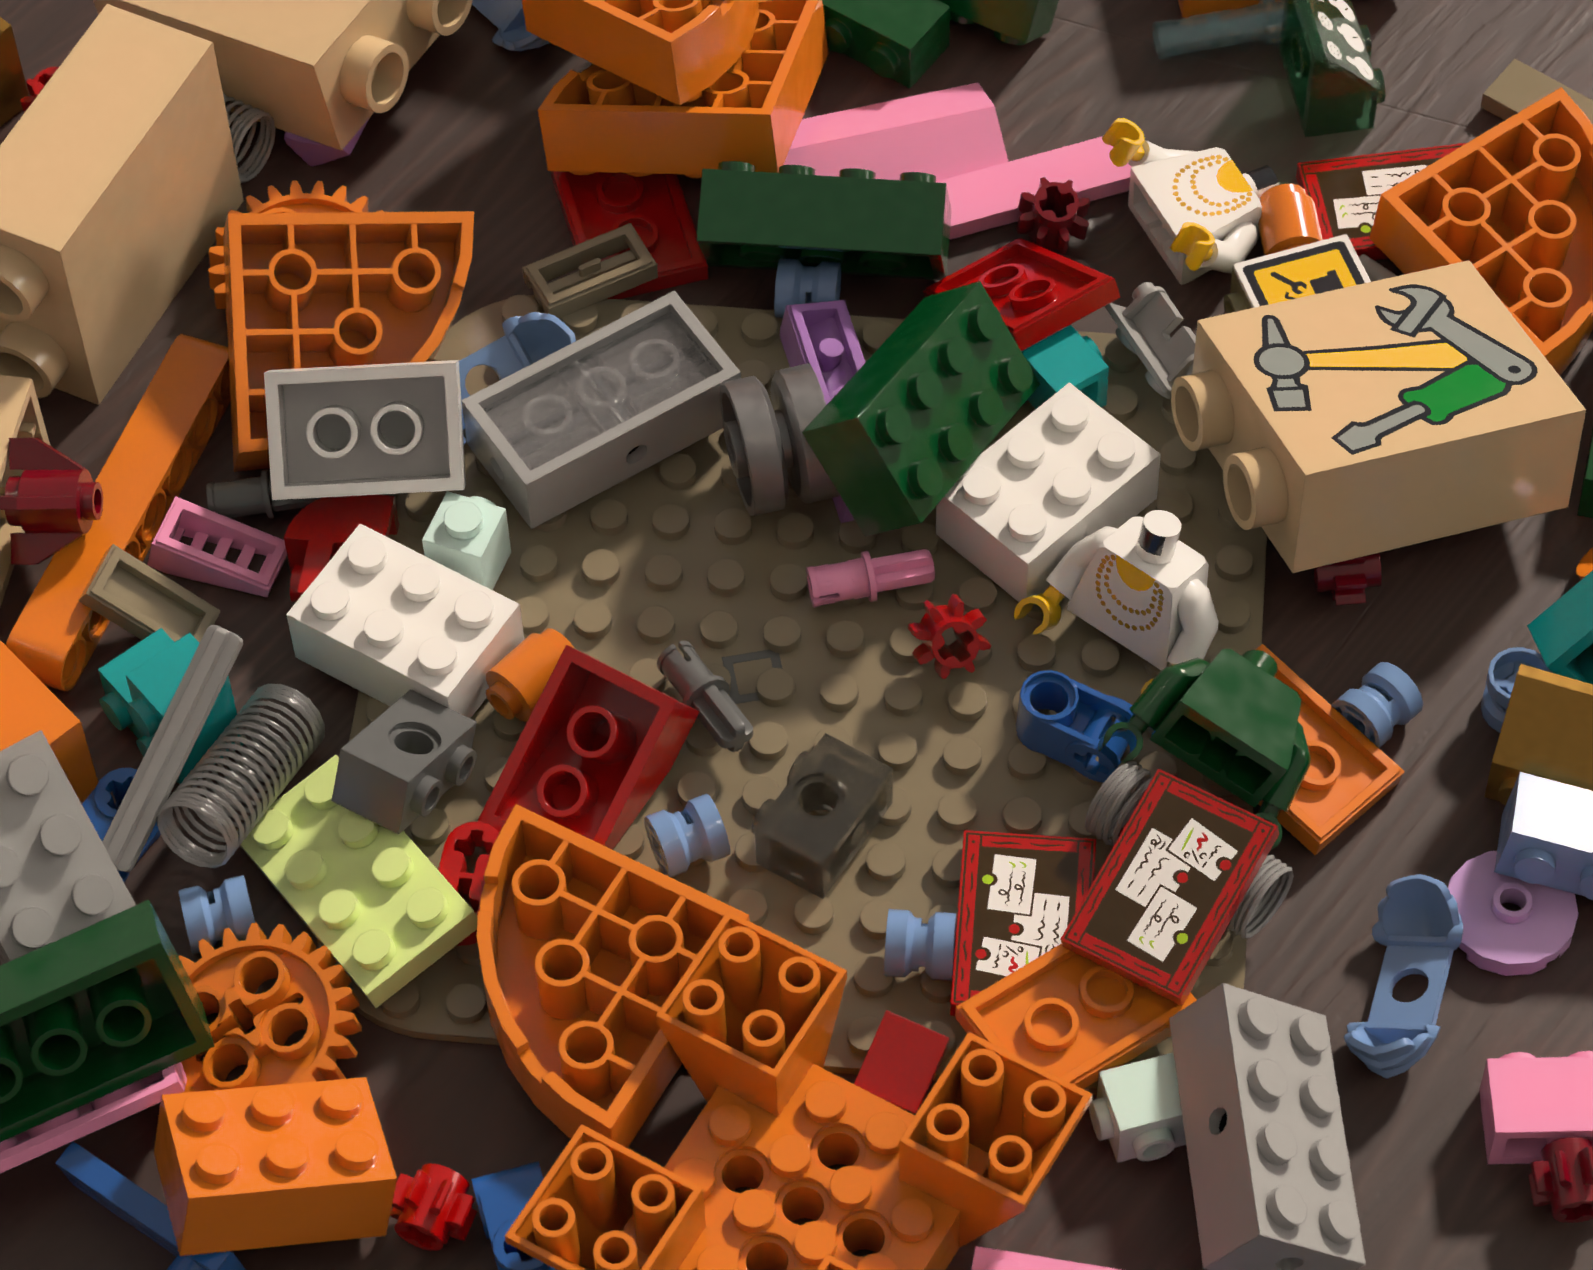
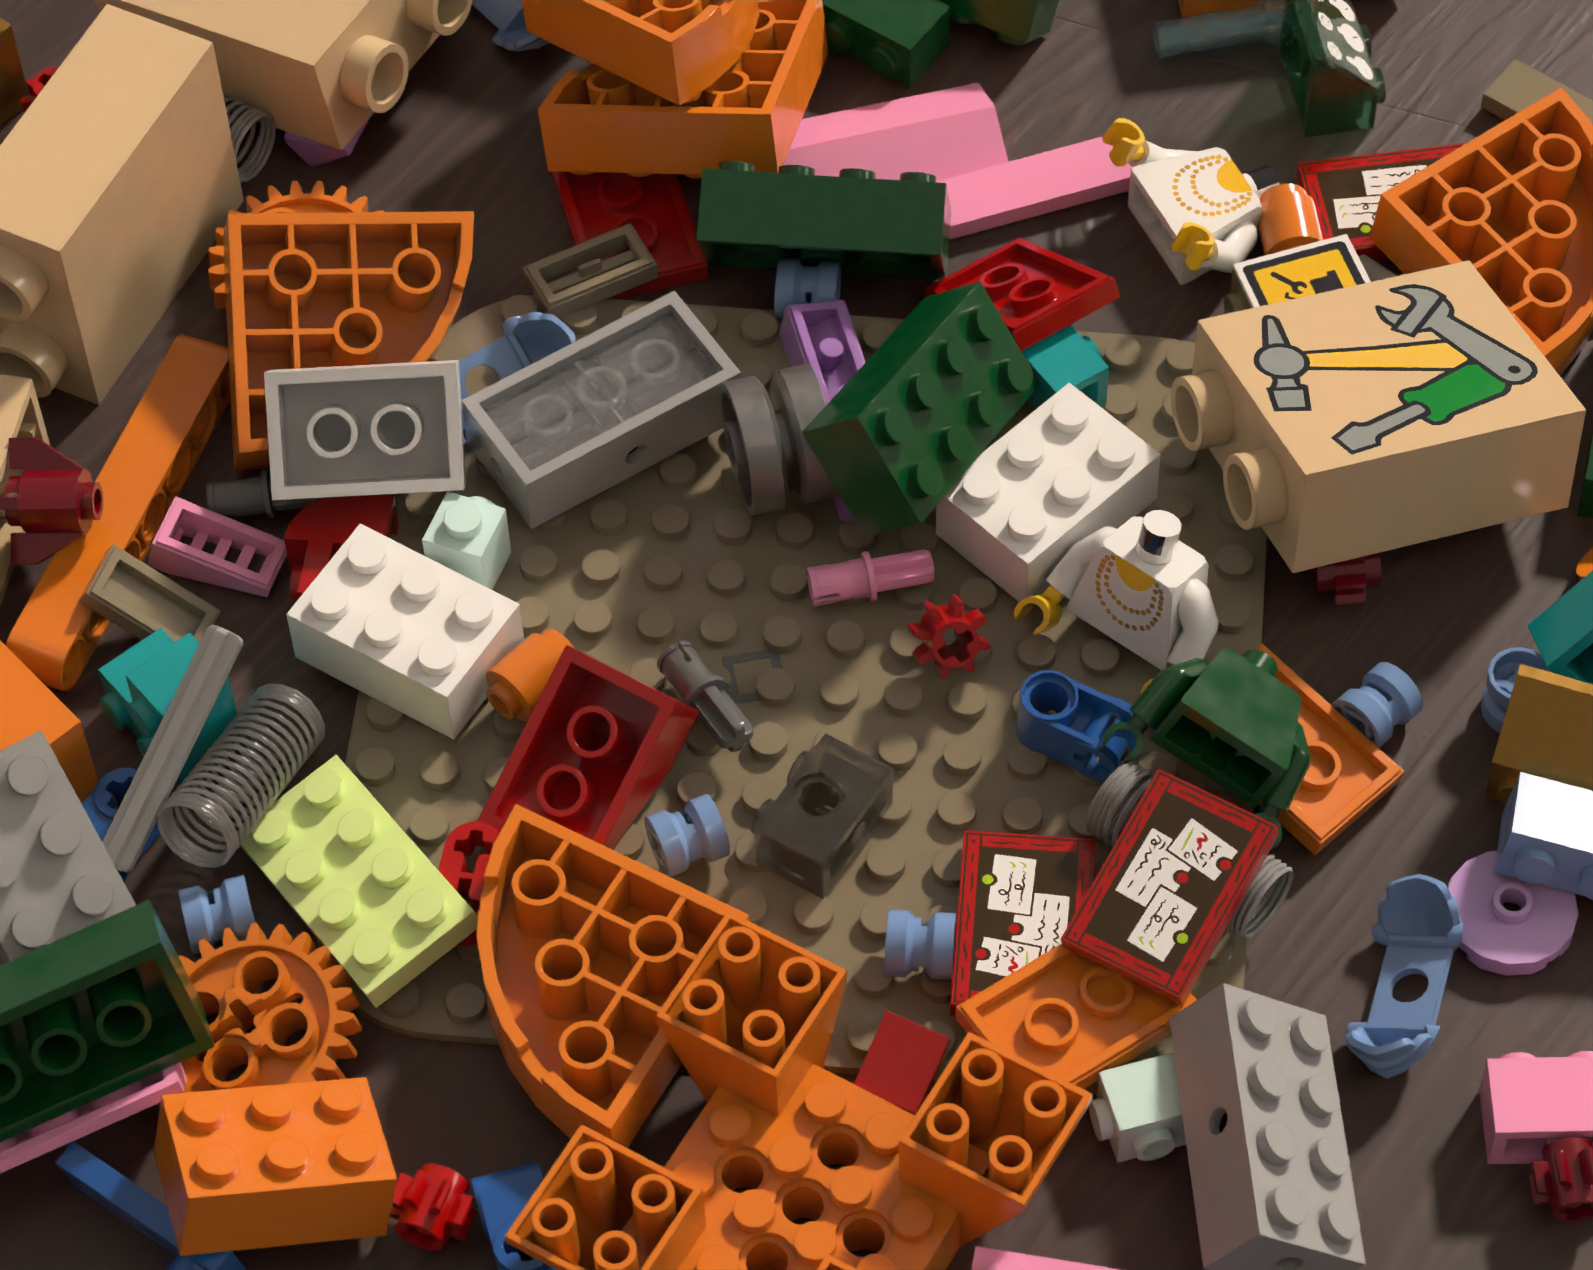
(405, 762): dark grey brick -> none
(1053, 215): dark red gear -> none
(1146, 330): light grey hinge -> none

